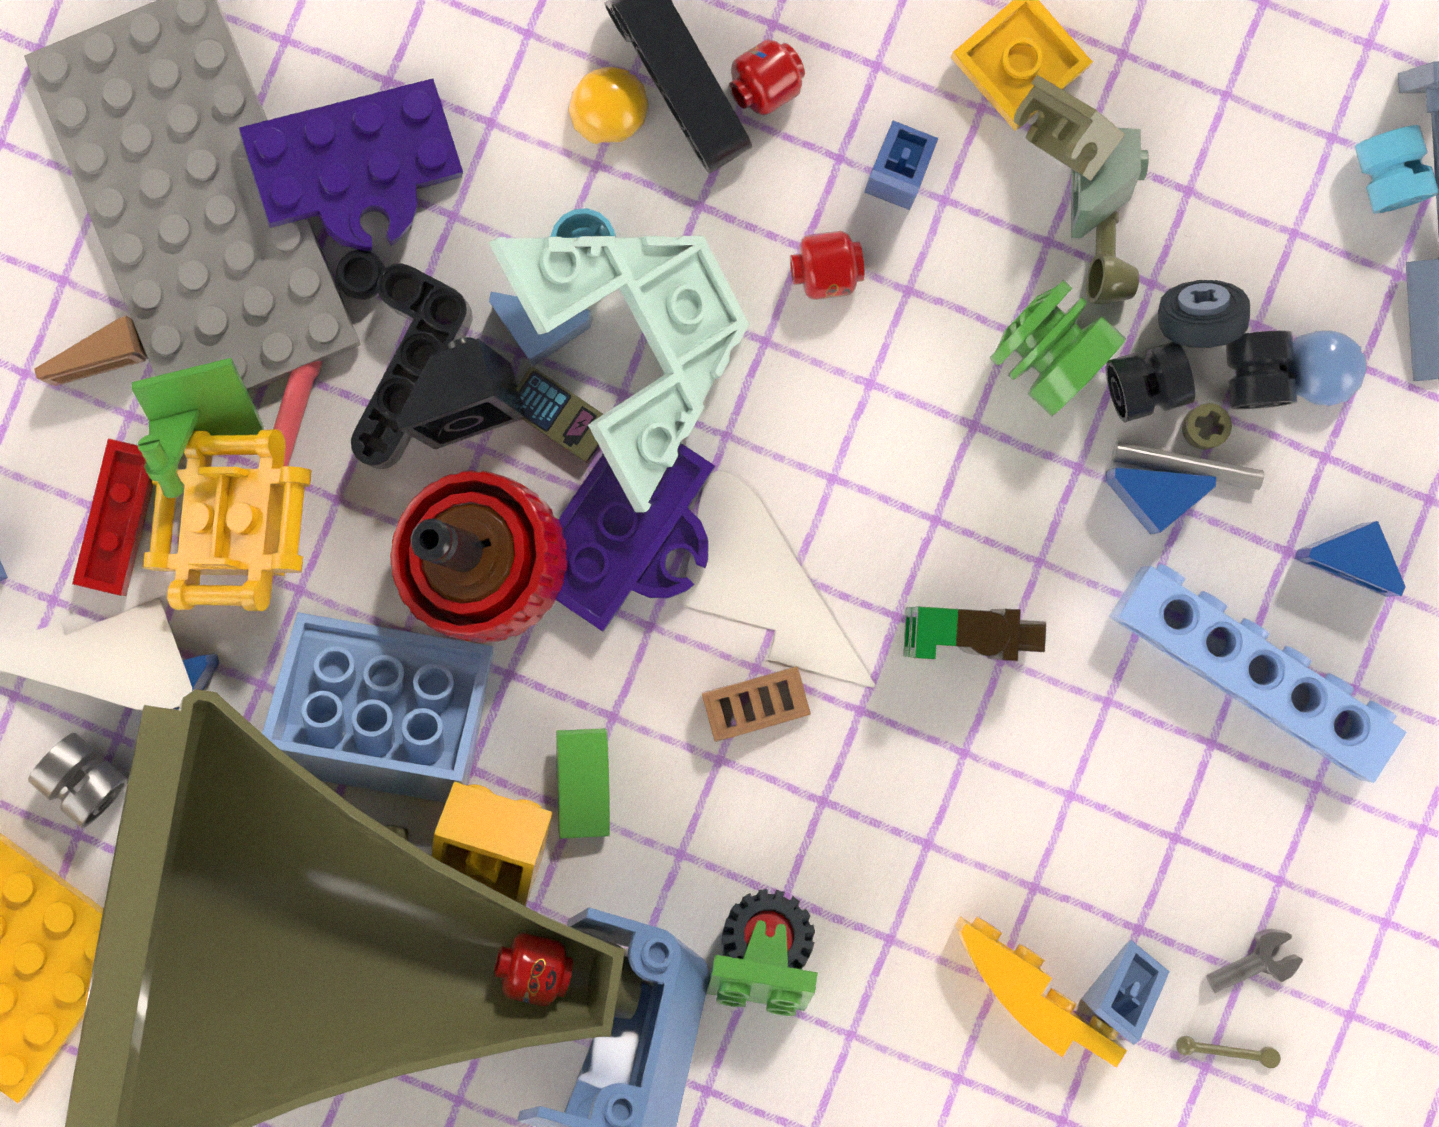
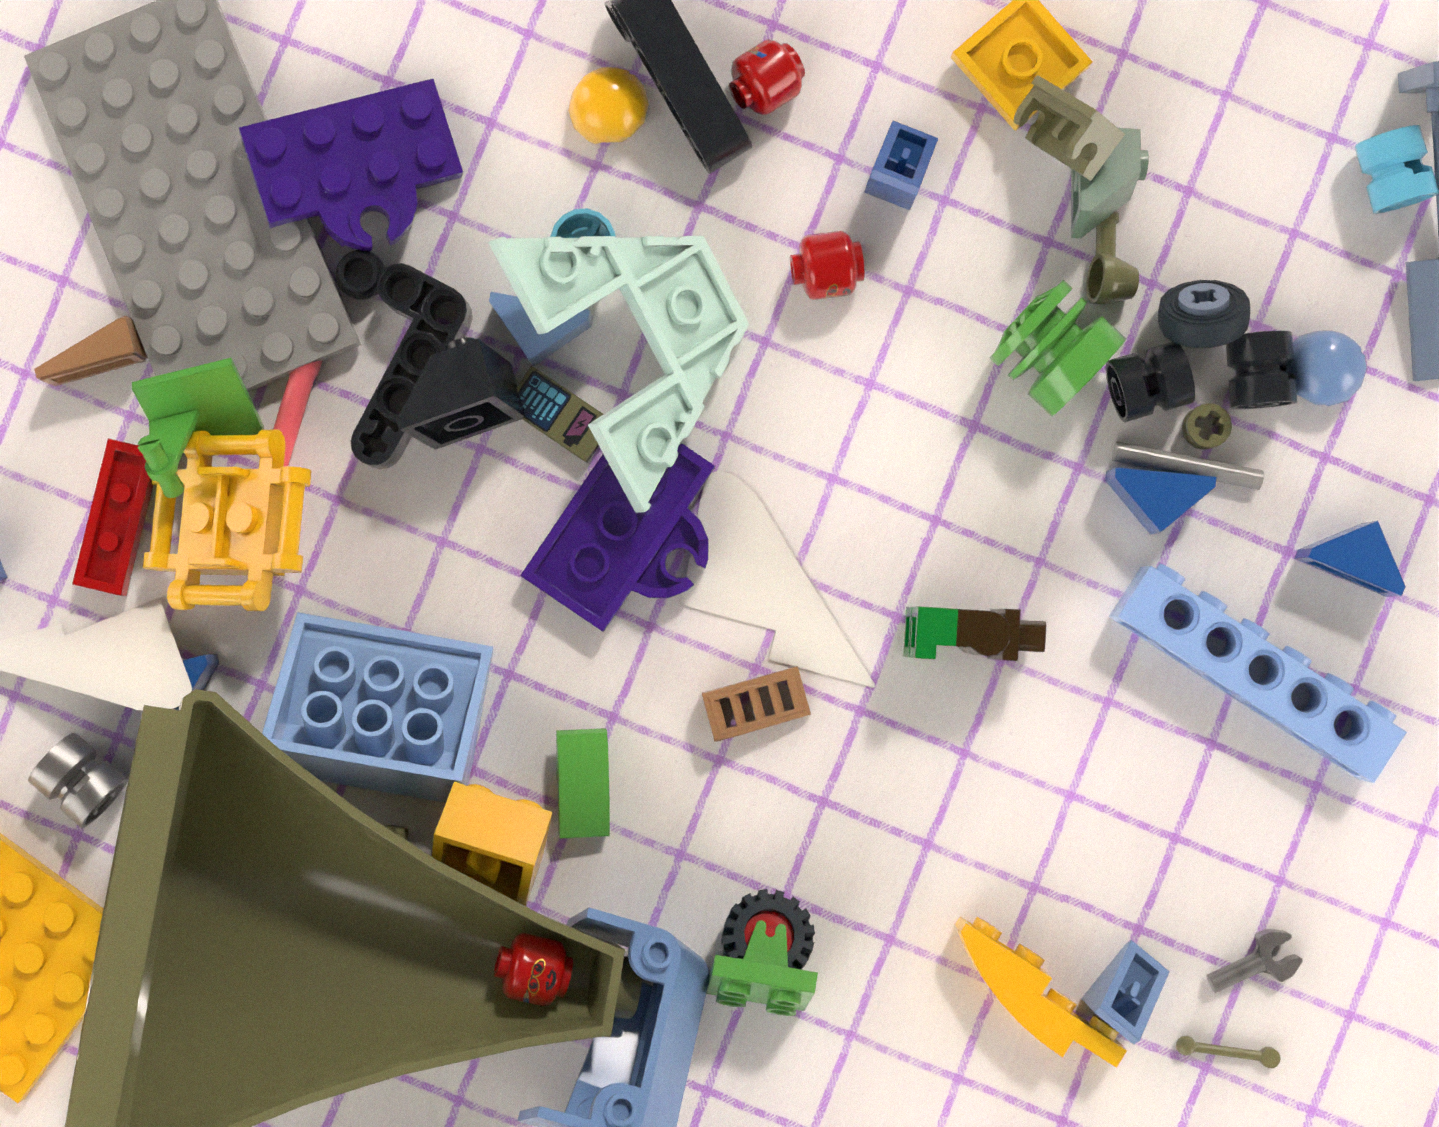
(478, 557): red wheel -> none

